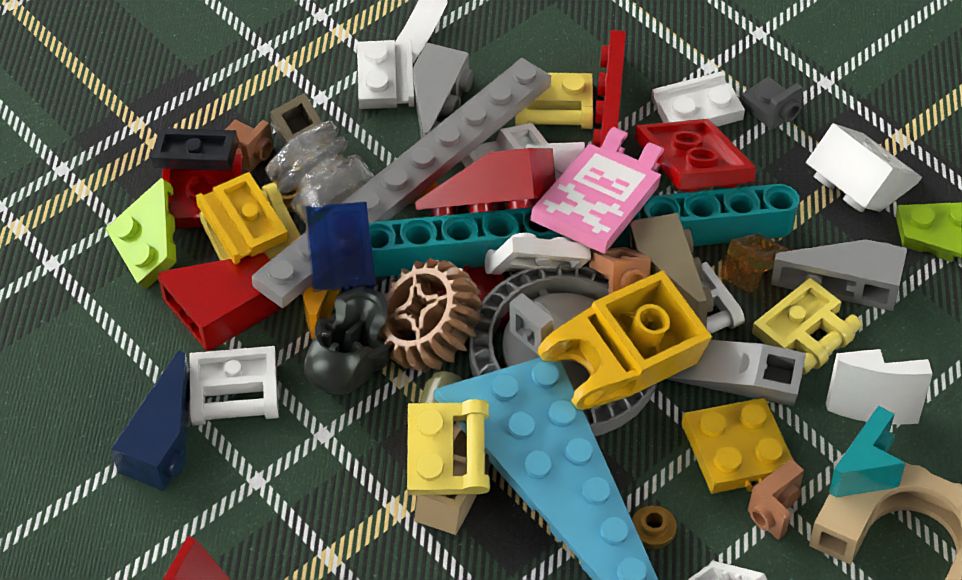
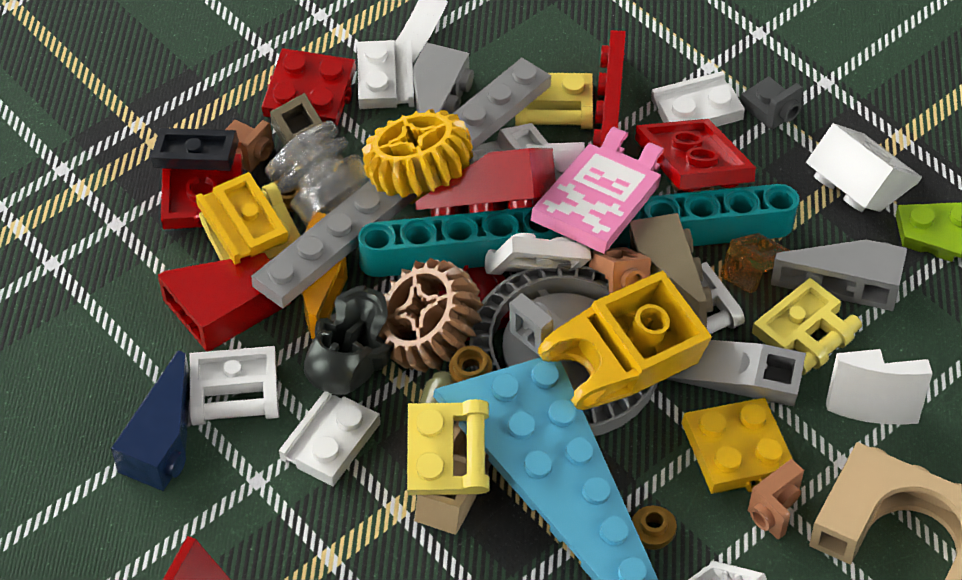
(146, 234): wing -> none
(319, 76): none -> red plate
(330, 437): none -> white plate
(339, 246): clear blue plate -> none
(417, 153): none -> yellow gear
(467, 357): none -> pearl gold plate
(866, 462): teal slope -> none

